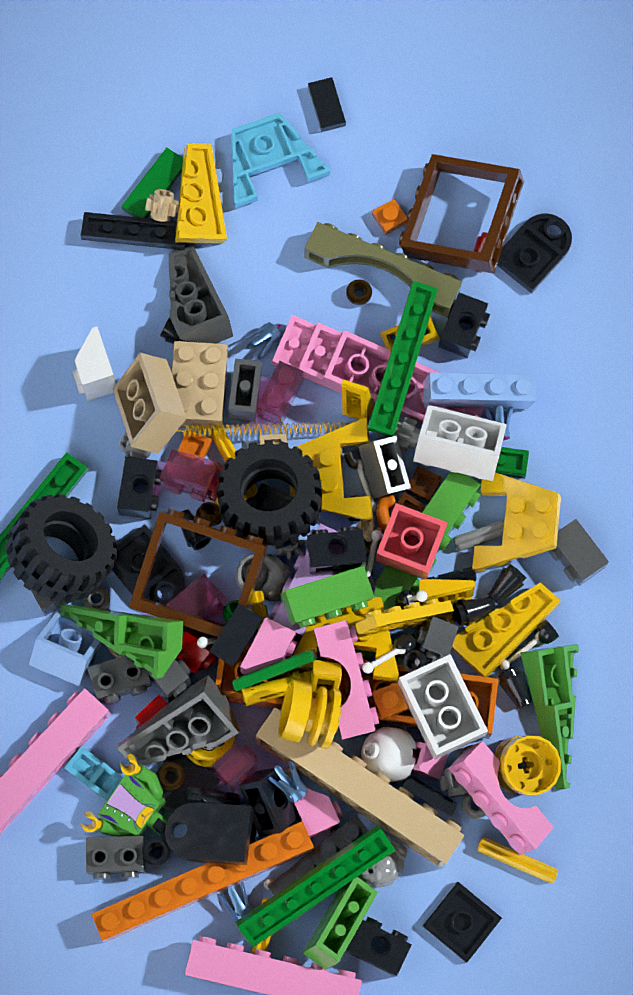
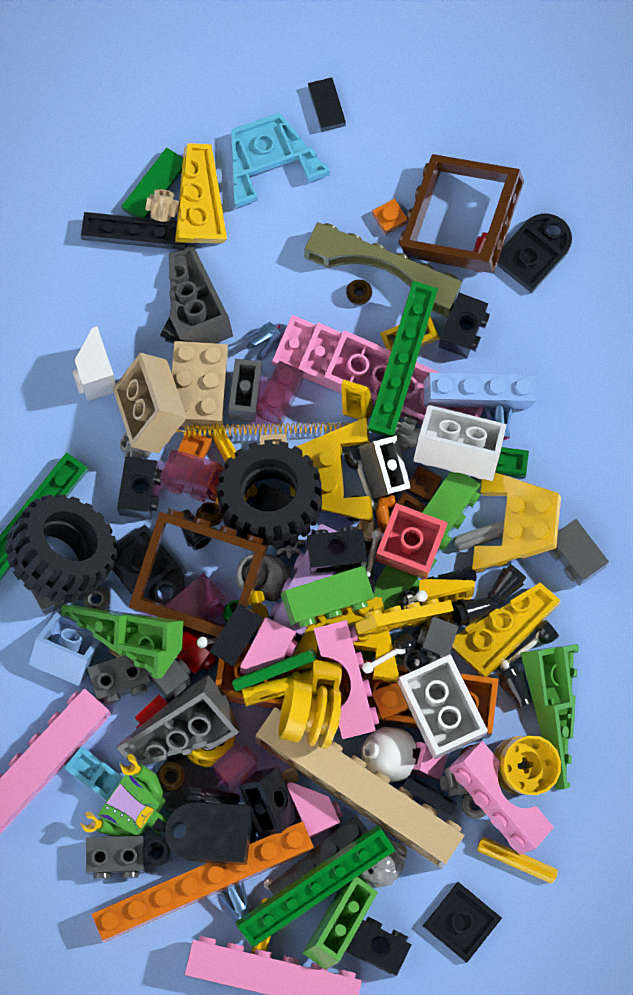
(293, 789): flat silver piece -> none

